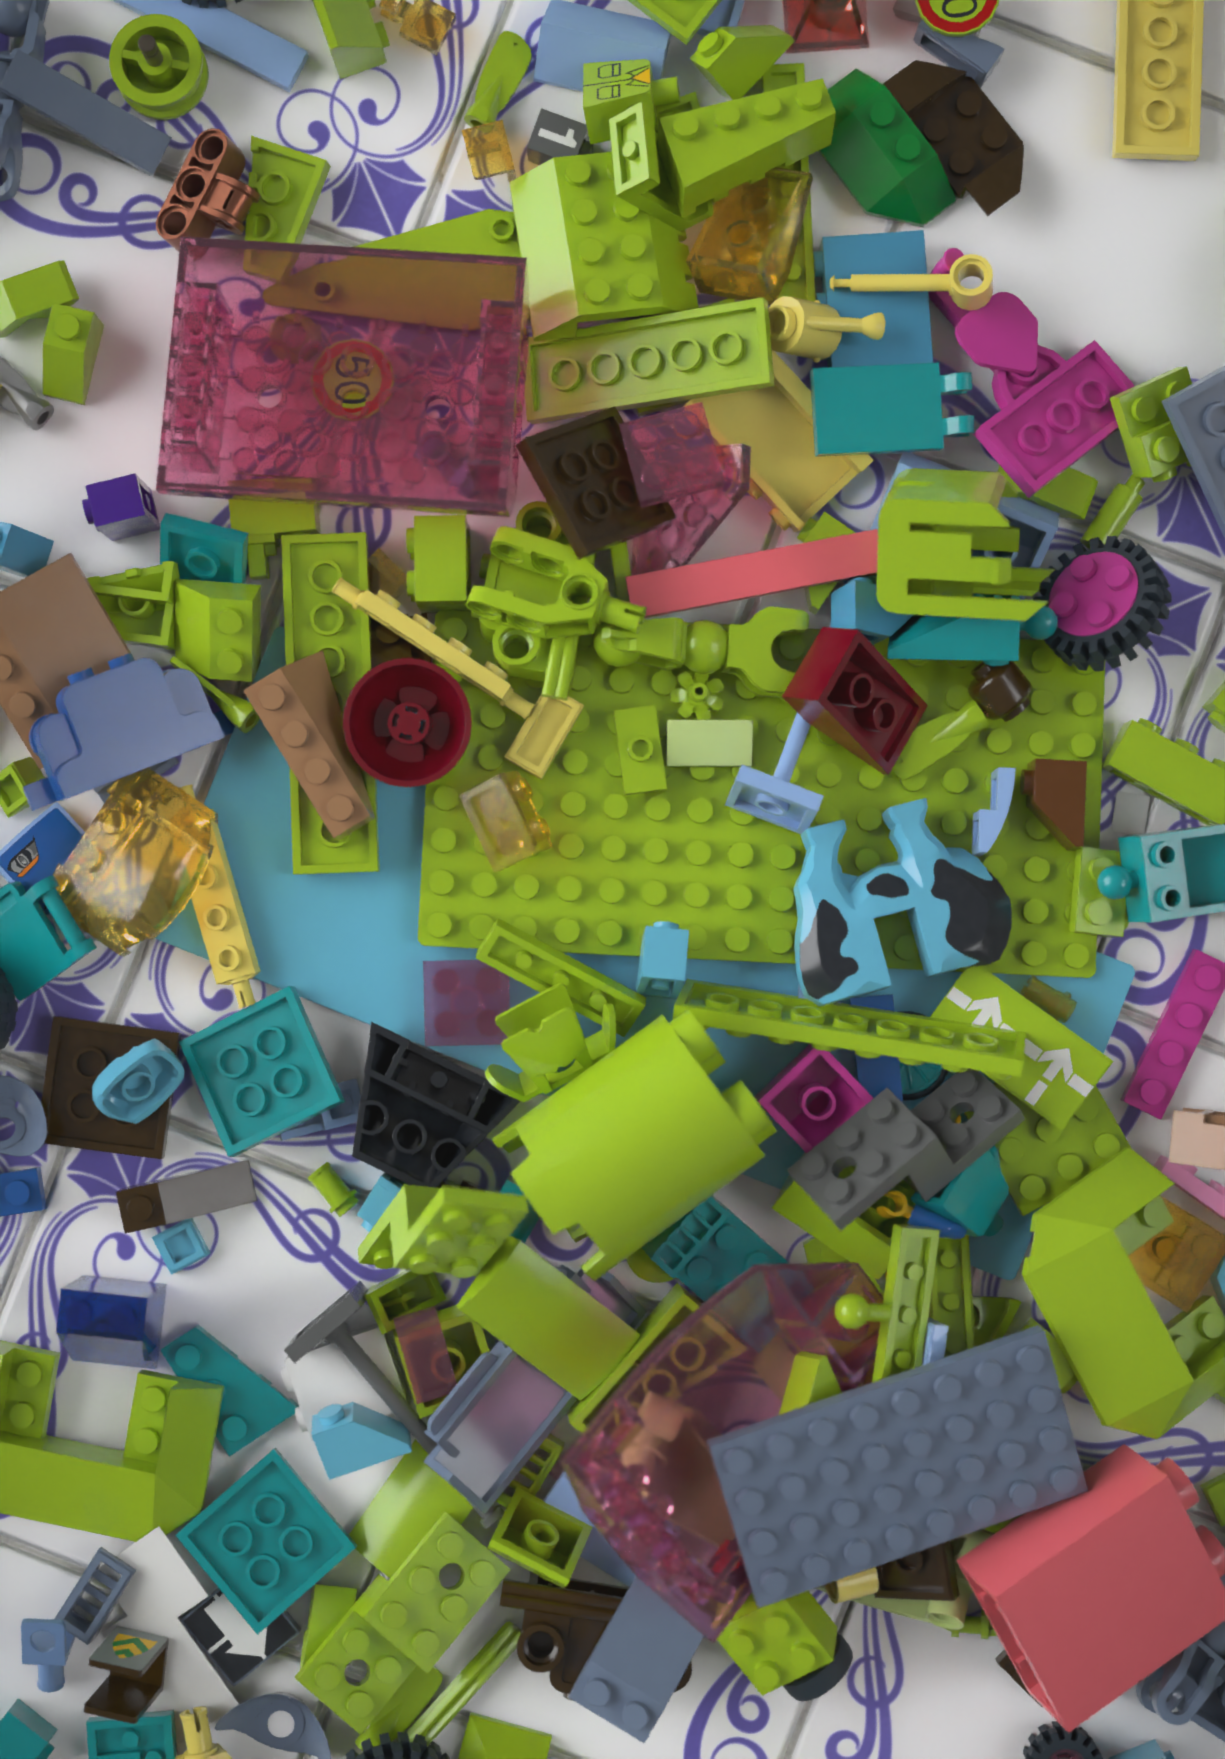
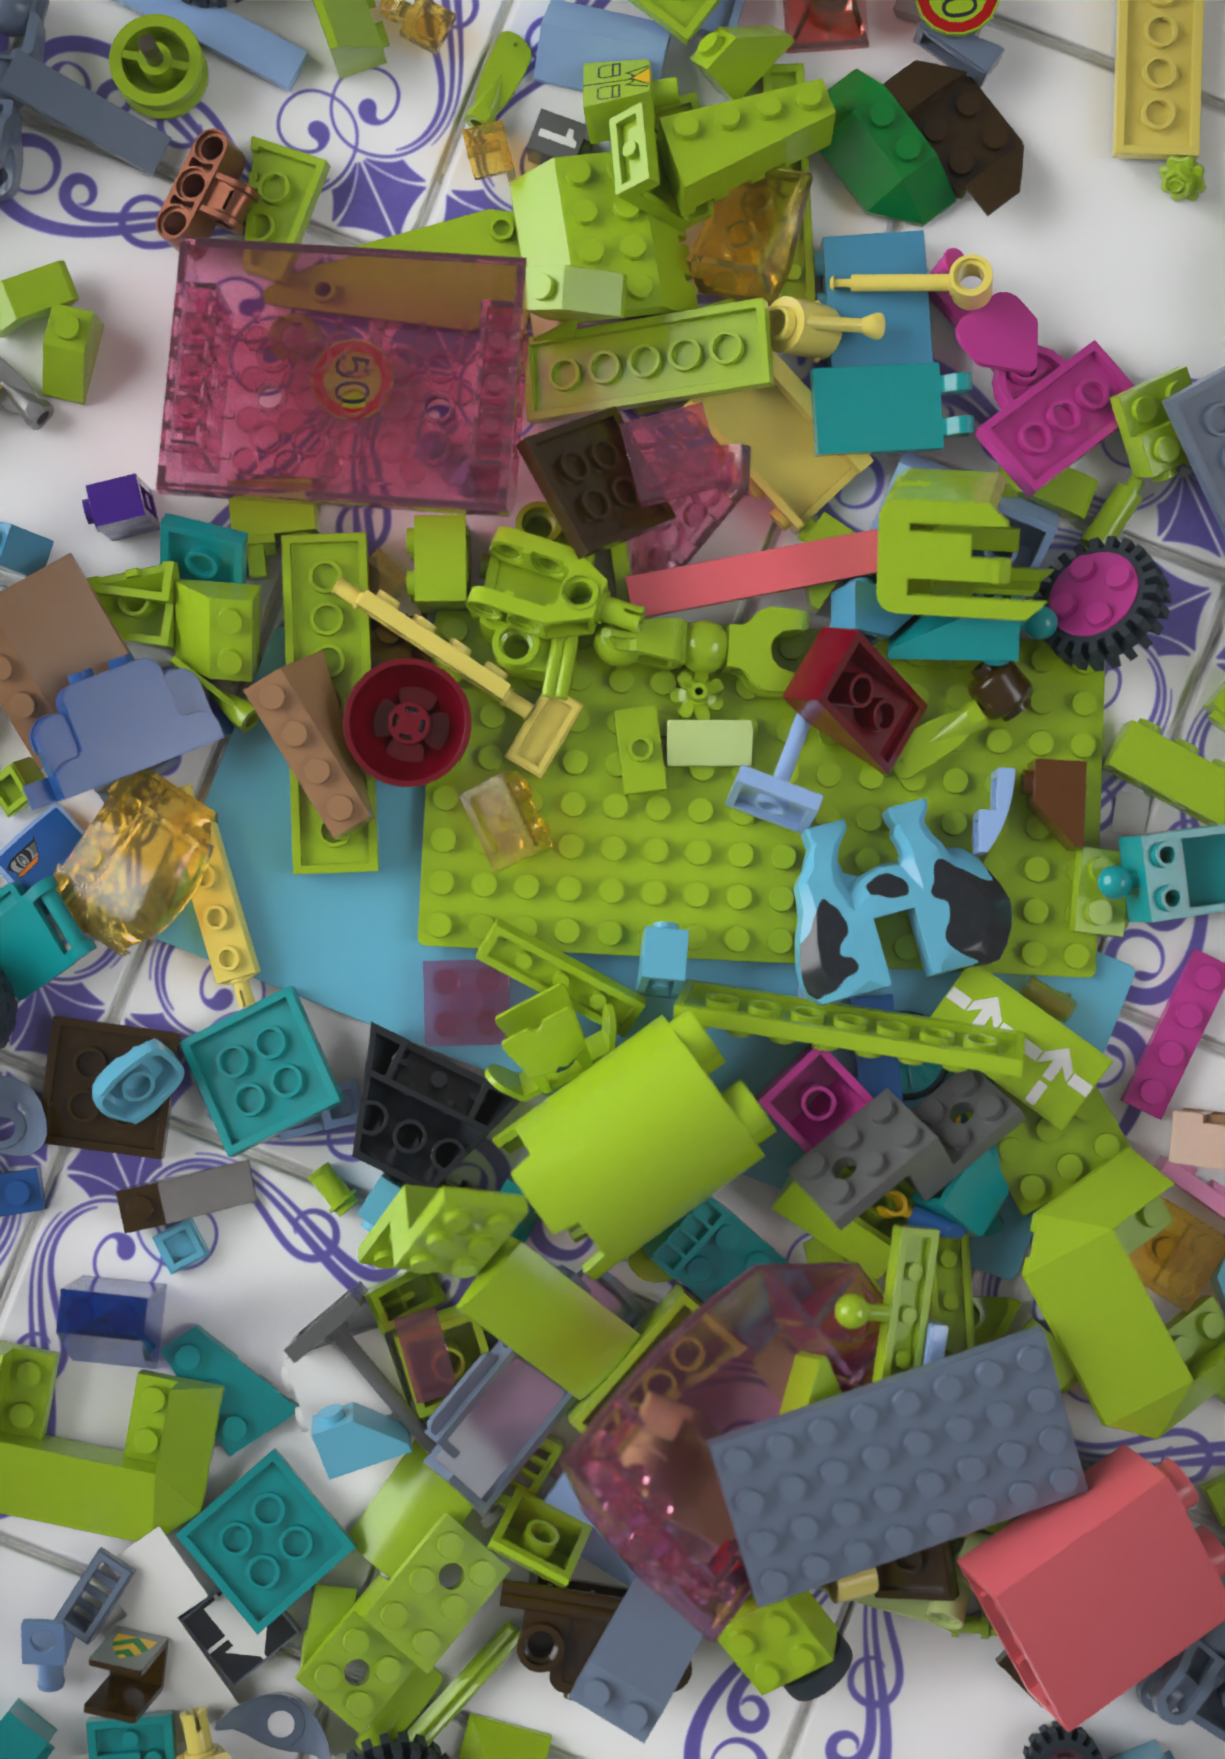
(574, 293): none -> lime slope
(1182, 178): none -> lime plant

